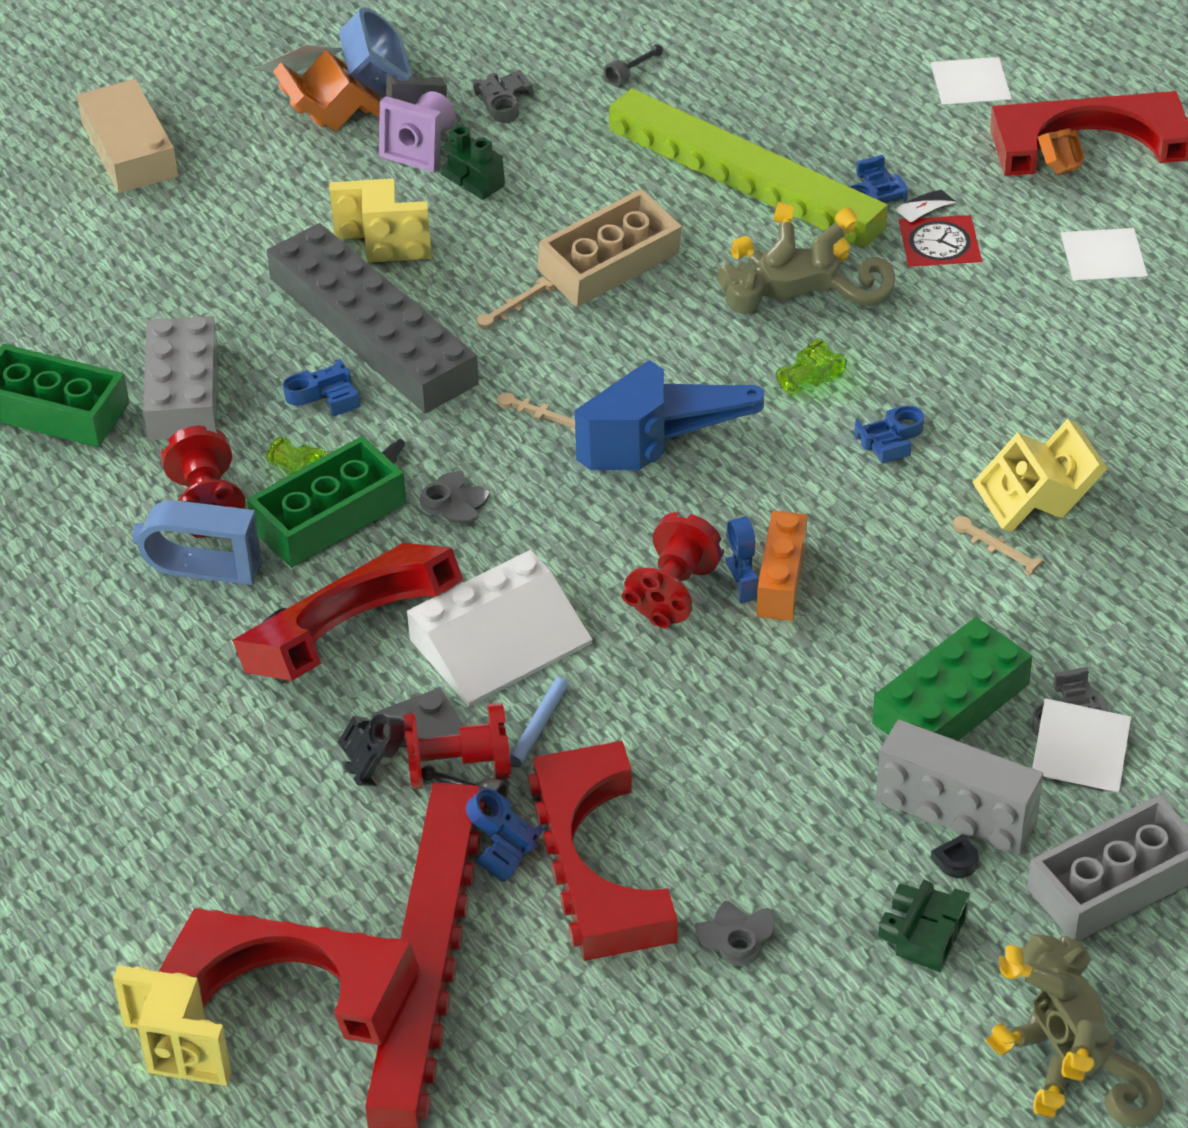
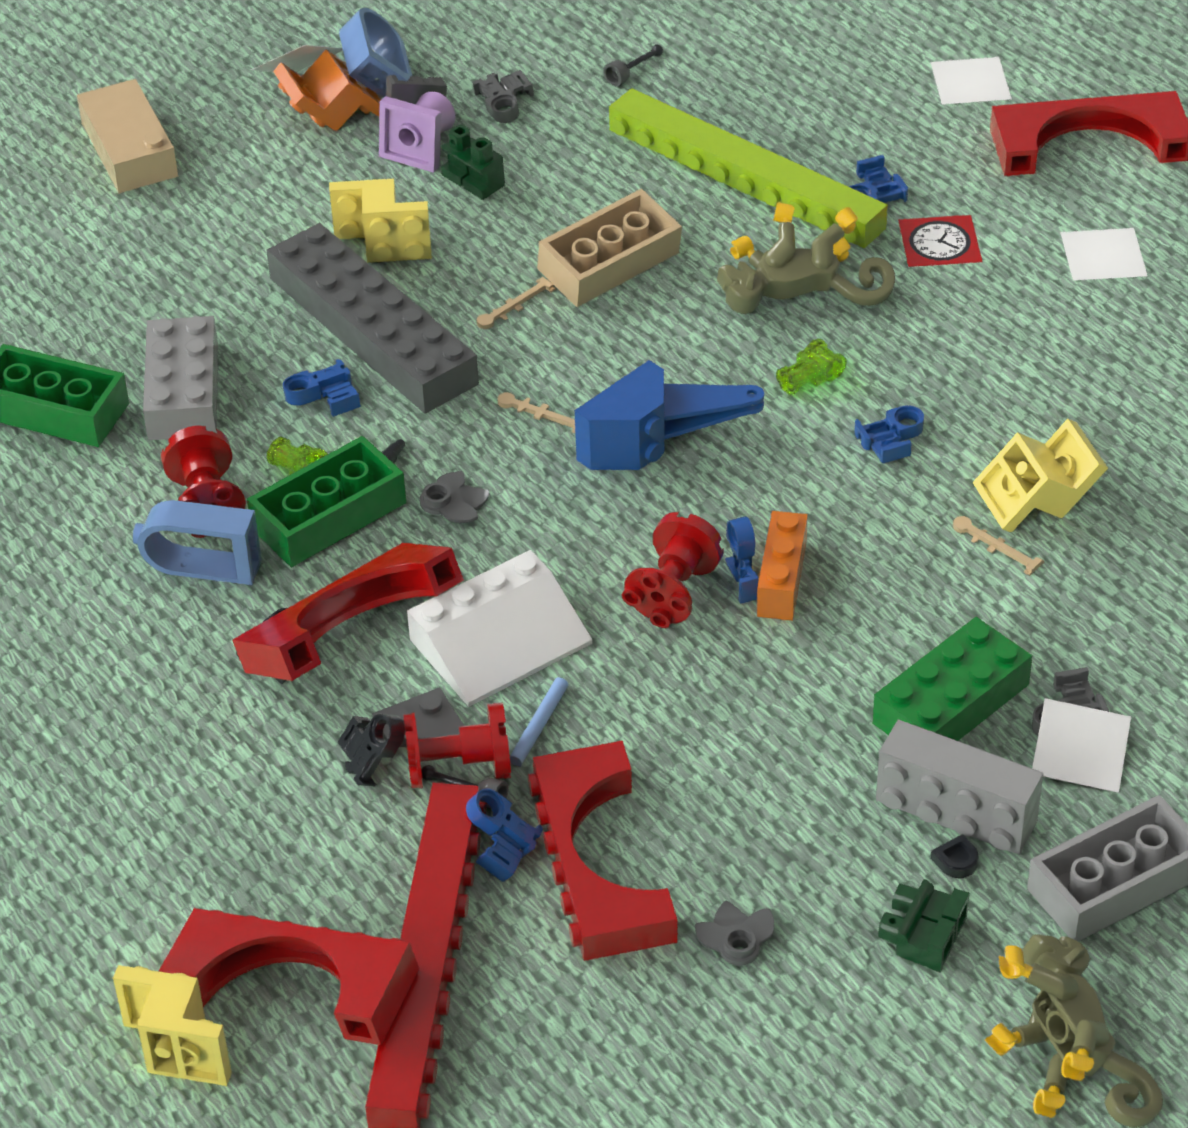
(923, 204): white sticker -> none
(1062, 151): orange piece -> none

